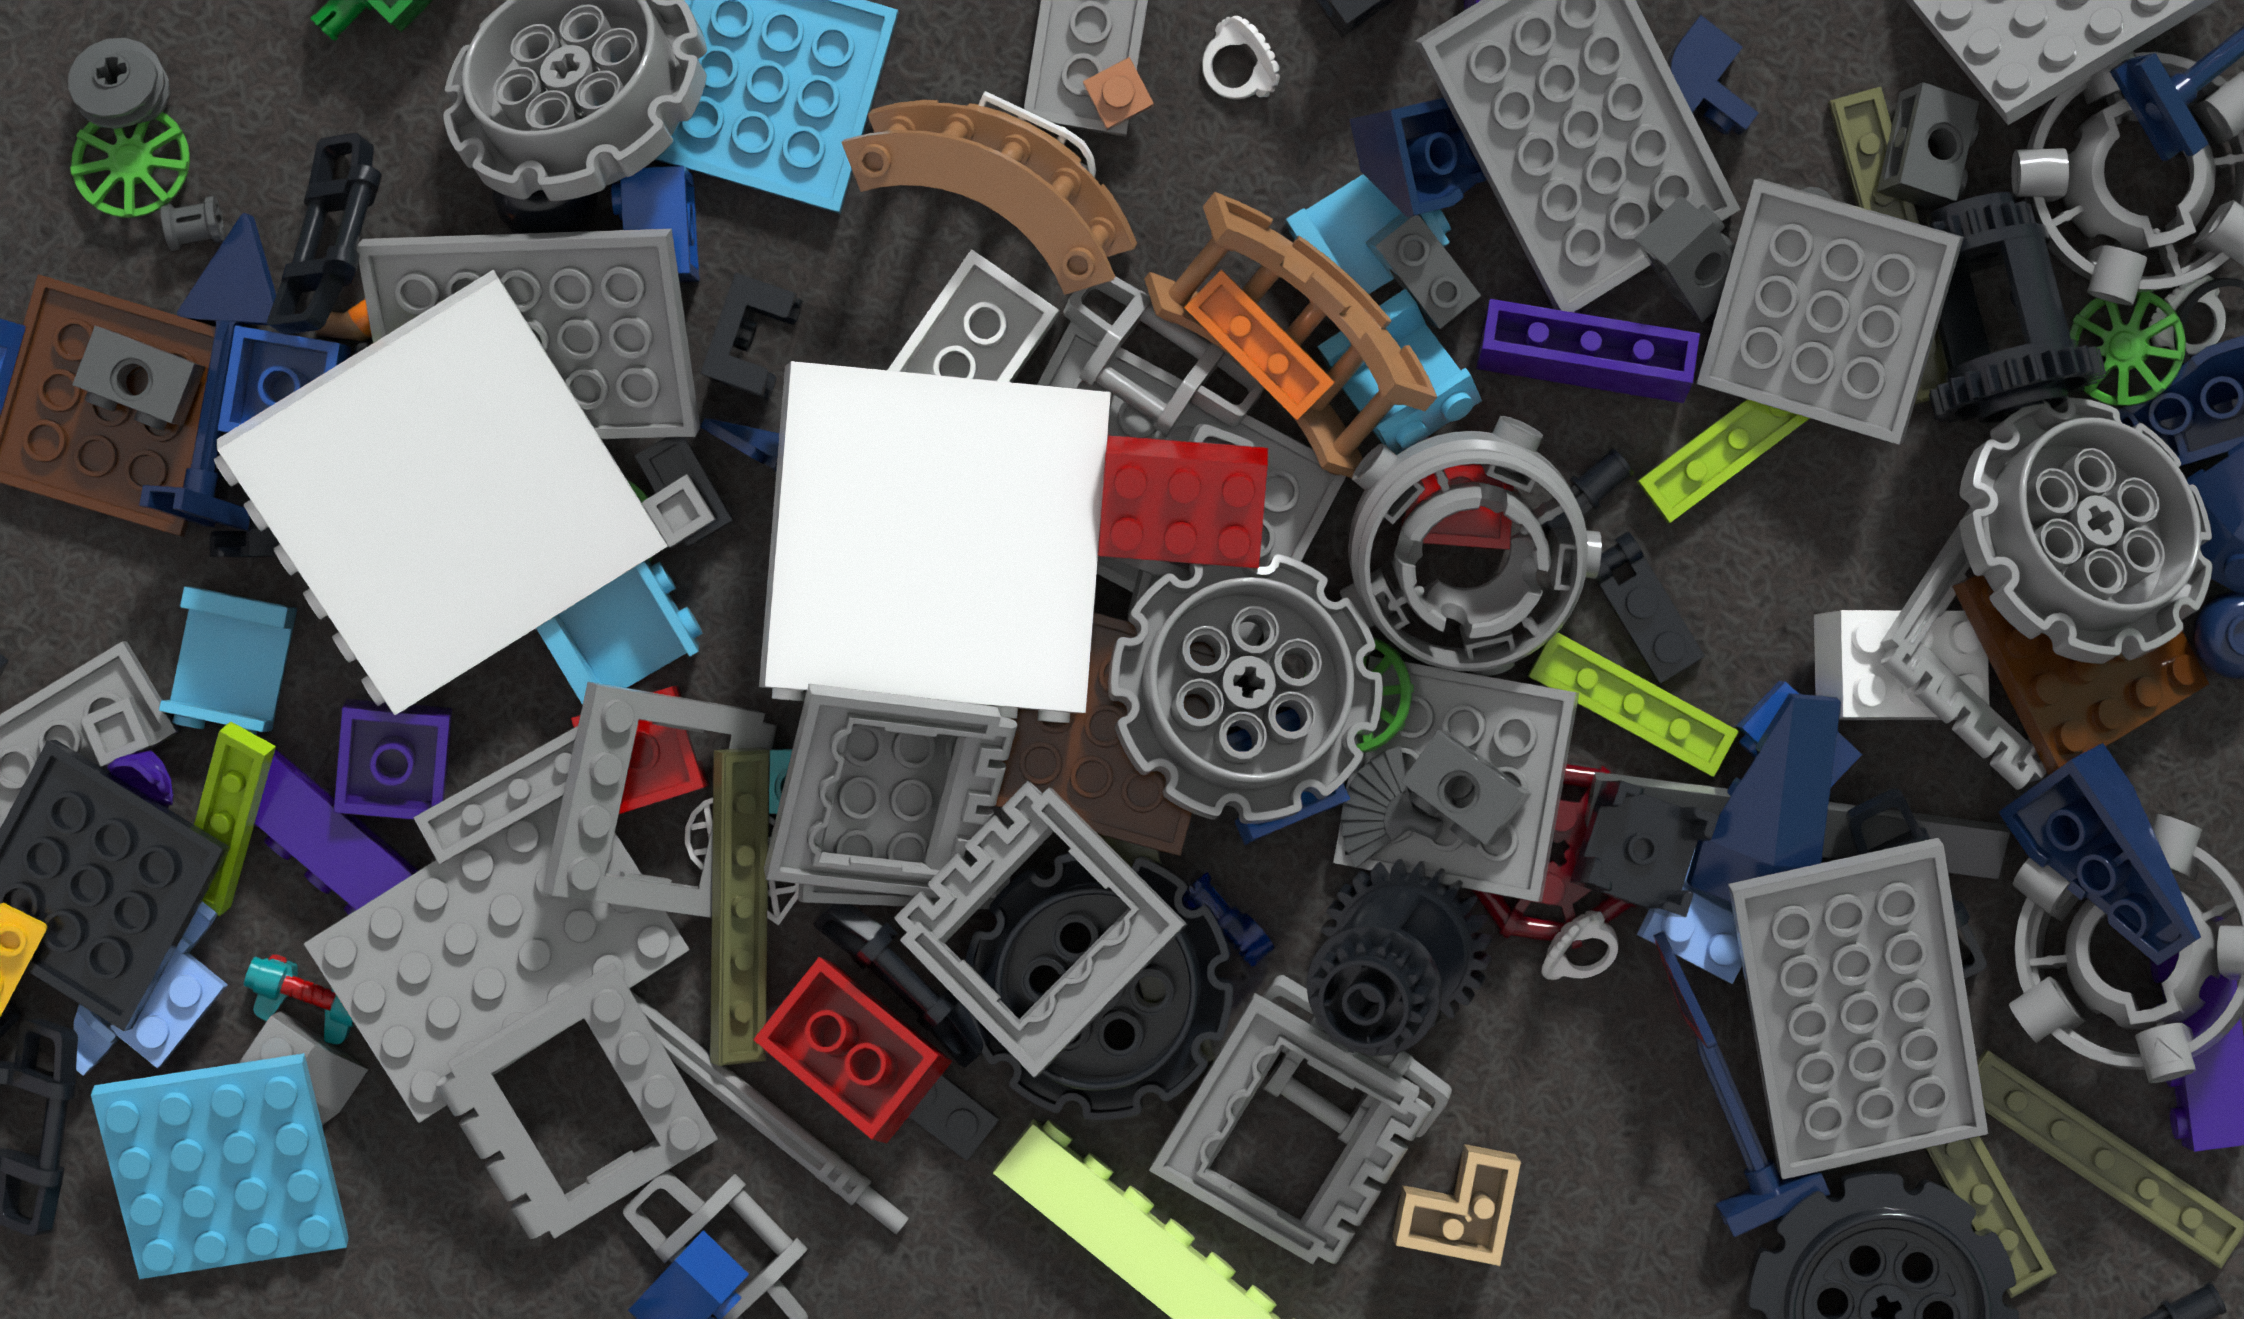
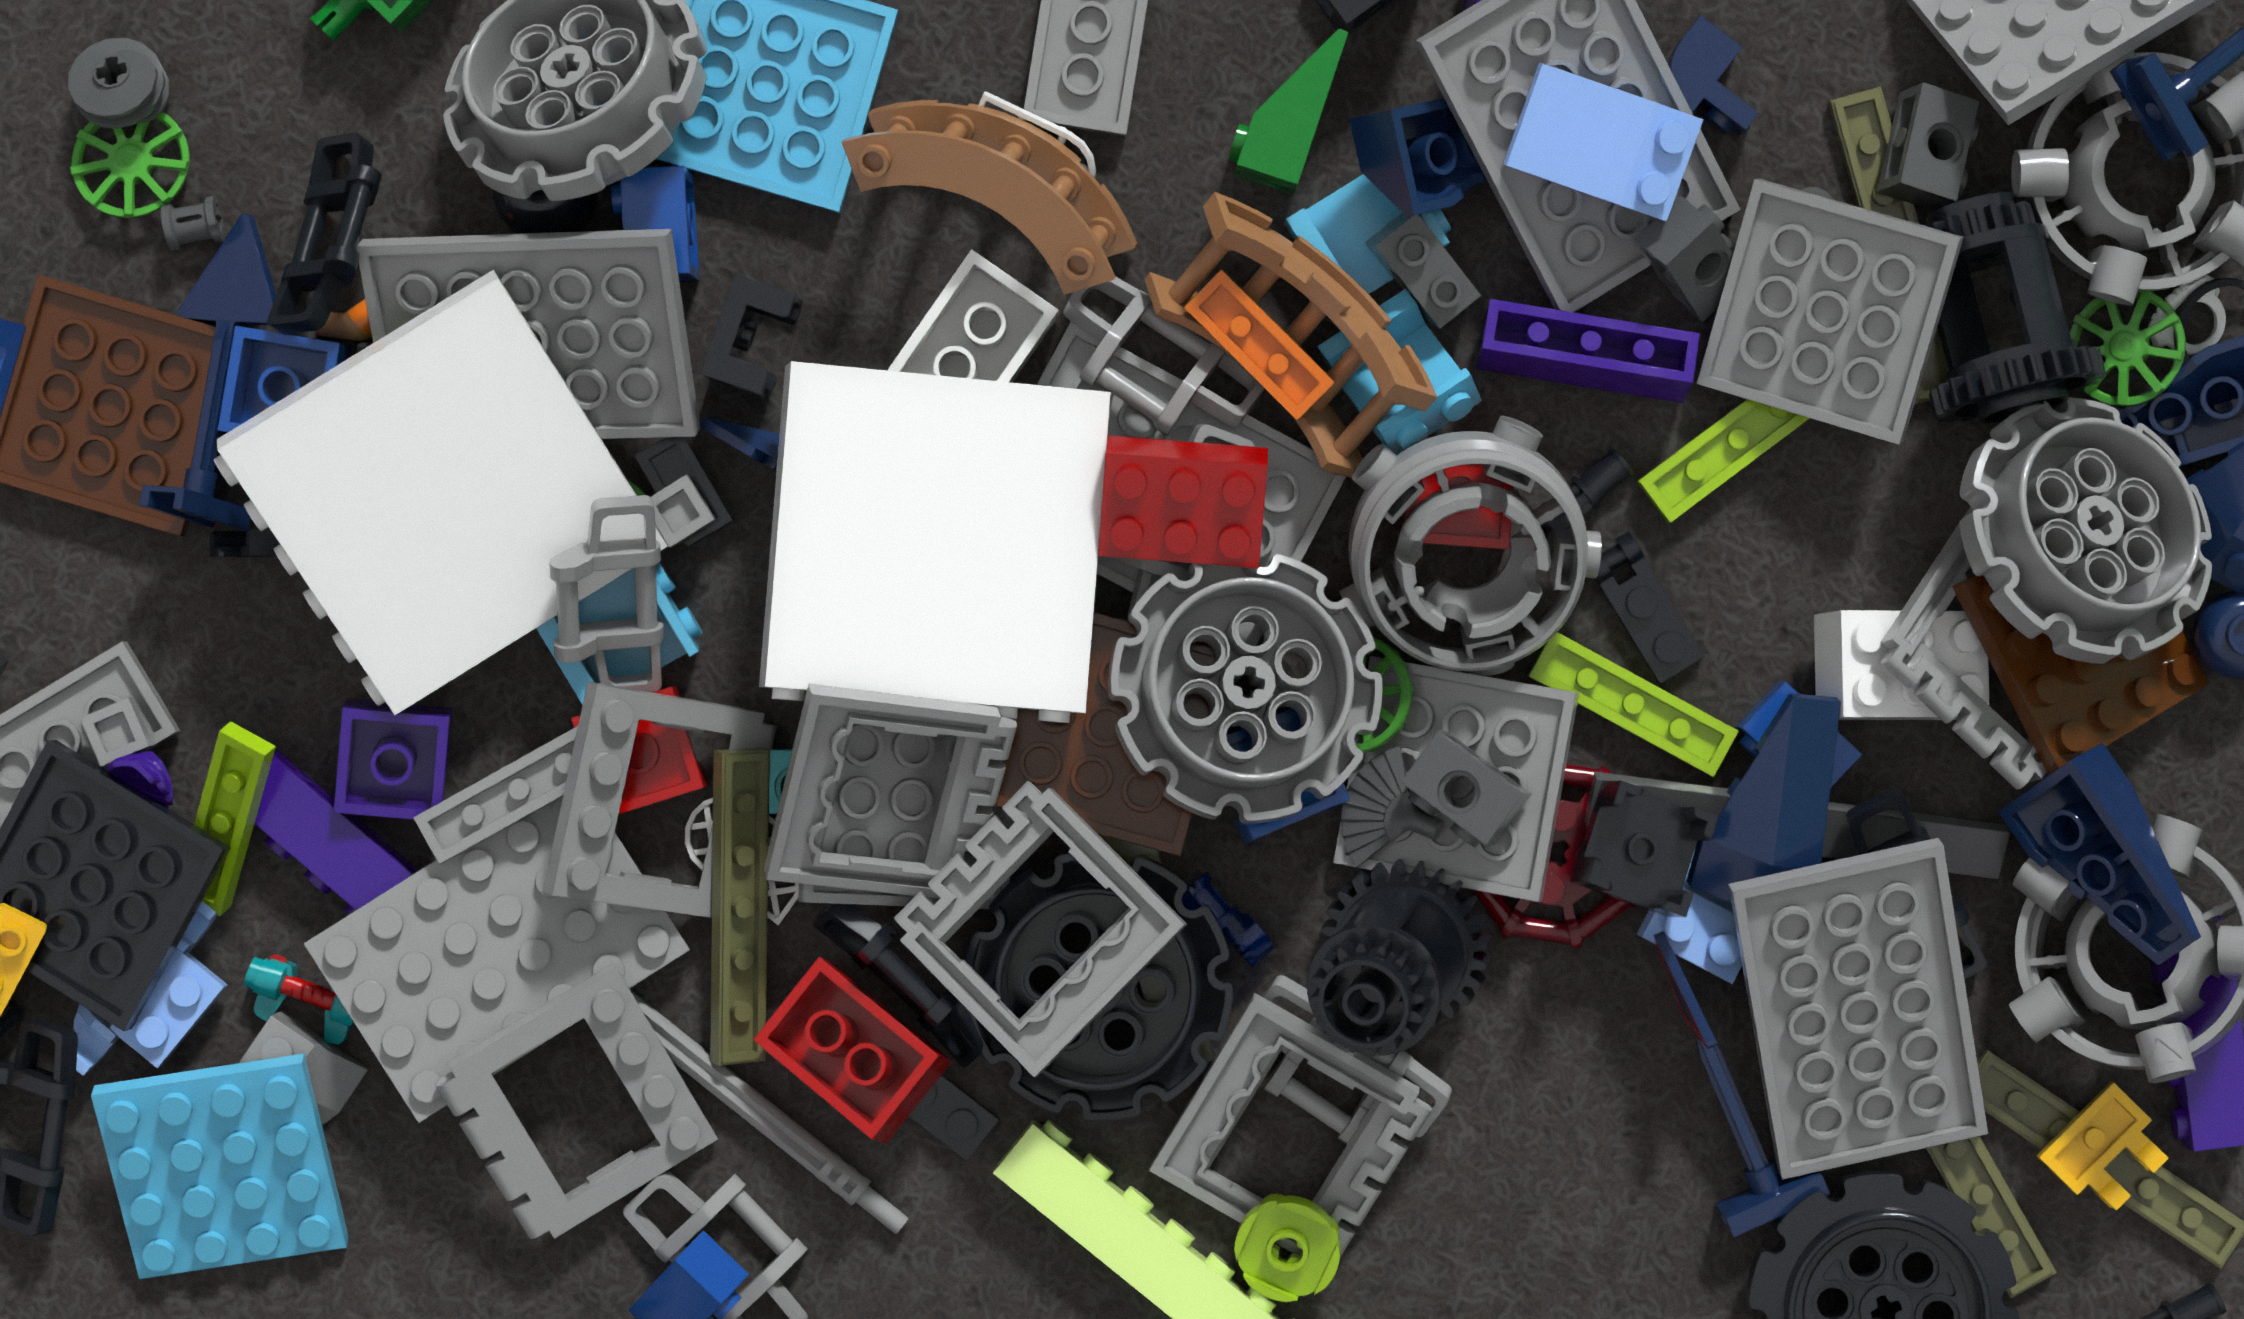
(110, 360): dark grey brick -> none
(230, 661): medium azure panel -> none
(582, 641): none -> light grey bar
(1118, 93): nougat plate -> none
(1238, 32): white piece -> none
(1283, 128): none -> green slope
(1284, 1218): none -> lime plate
(1469, 1222): tan brick -> none
(1581, 928): white piece -> none
(1603, 141): none -> light blue slope
(2095, 1139): none -> yellow plate

